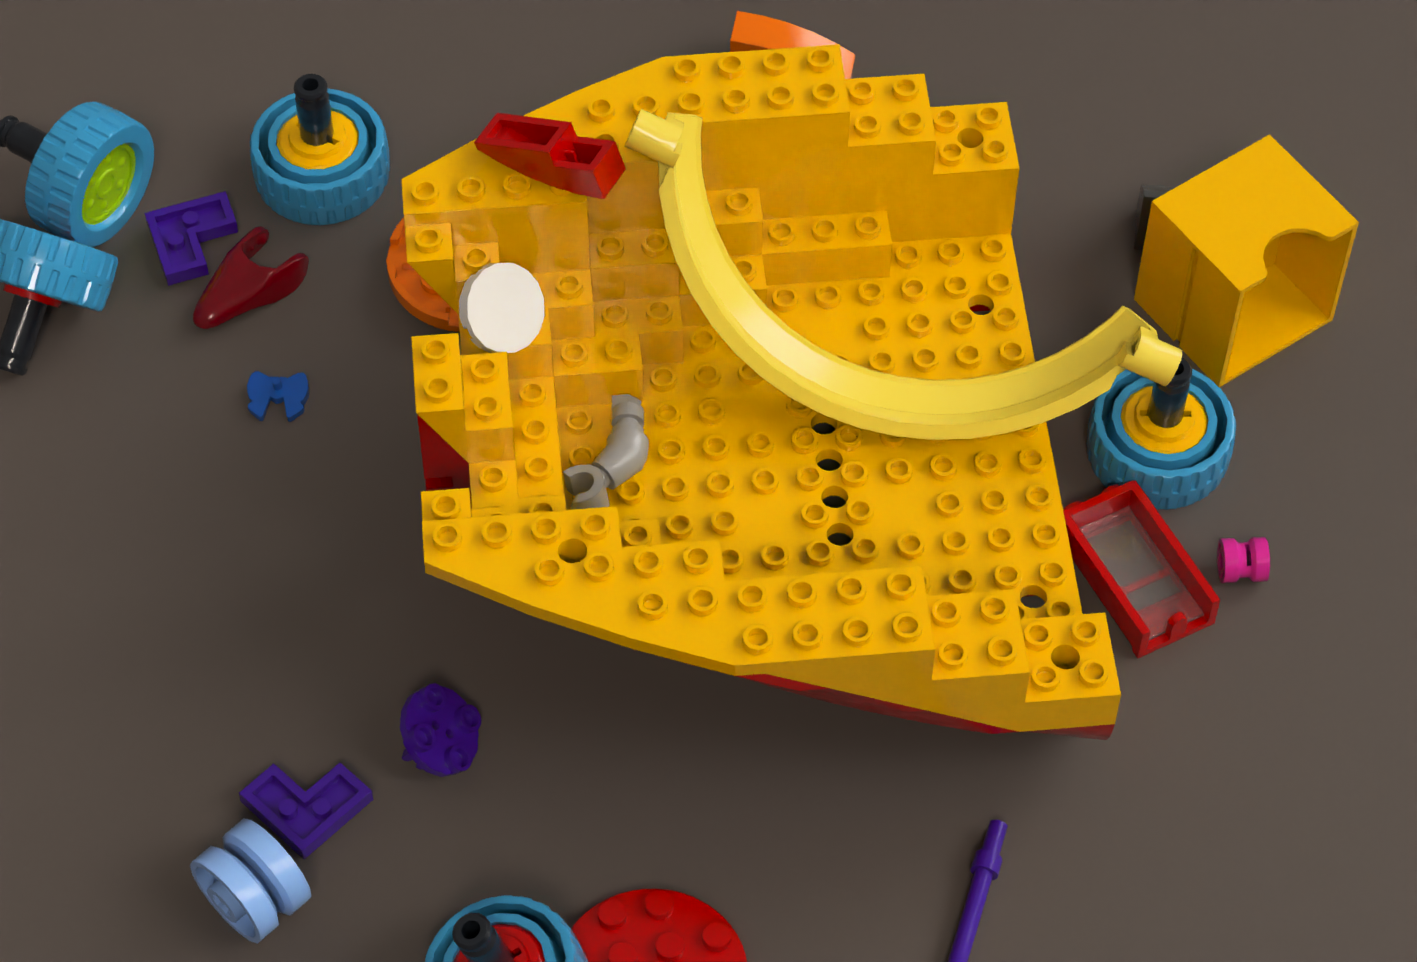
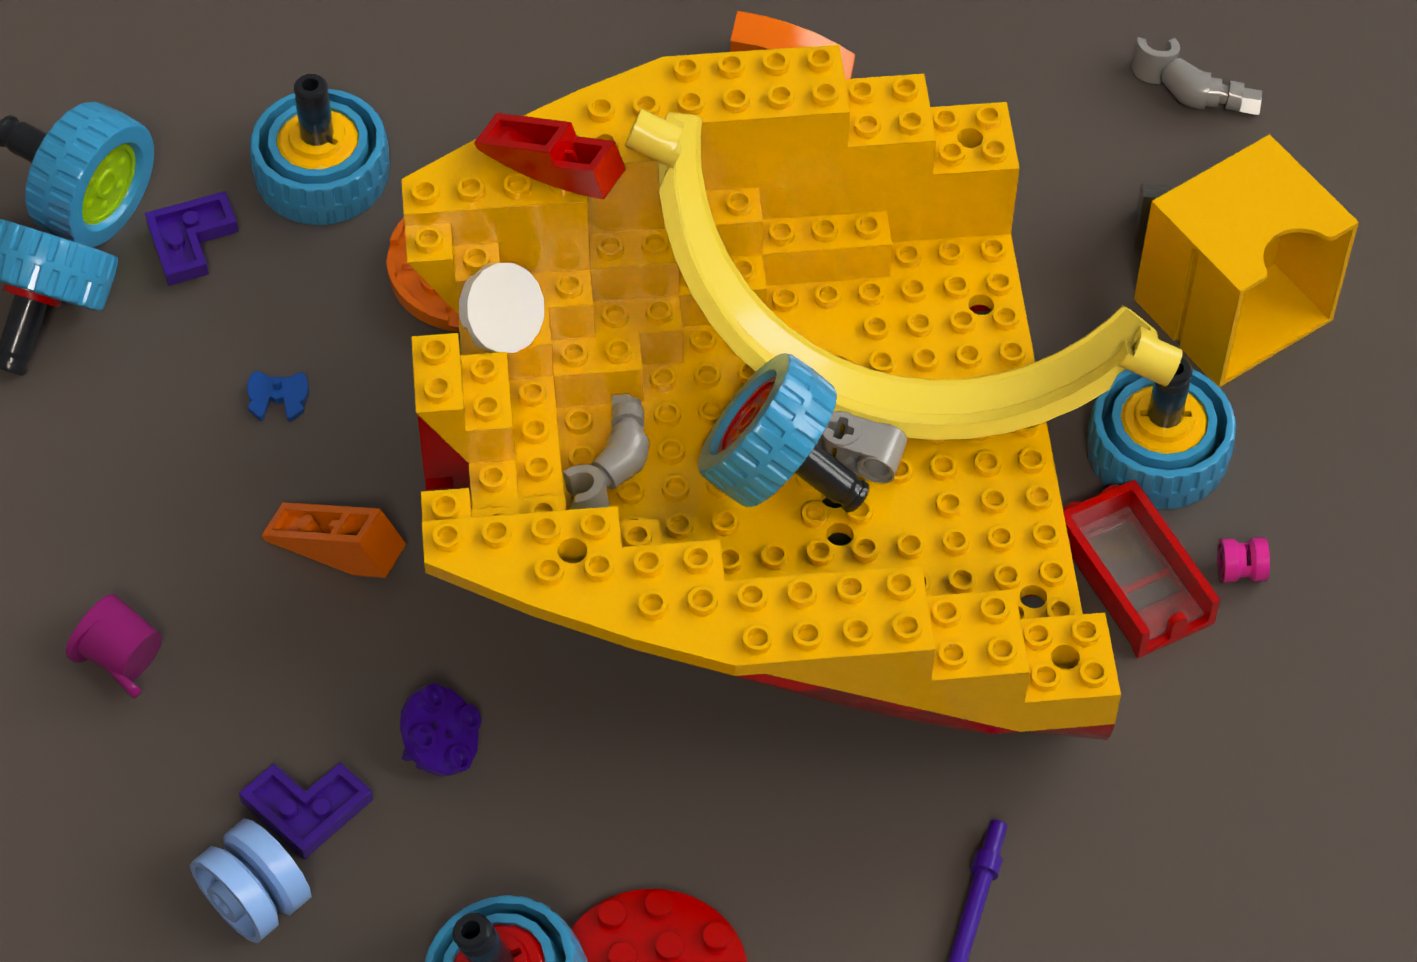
(116, 641): none -> magenta hat
(244, 285): dark red animal -> none
(341, 537): none -> orange slope
(773, 433): none -> dark azure wheel
(865, 447): none -> light grey piece
(1188, 83): none -> light grey piece

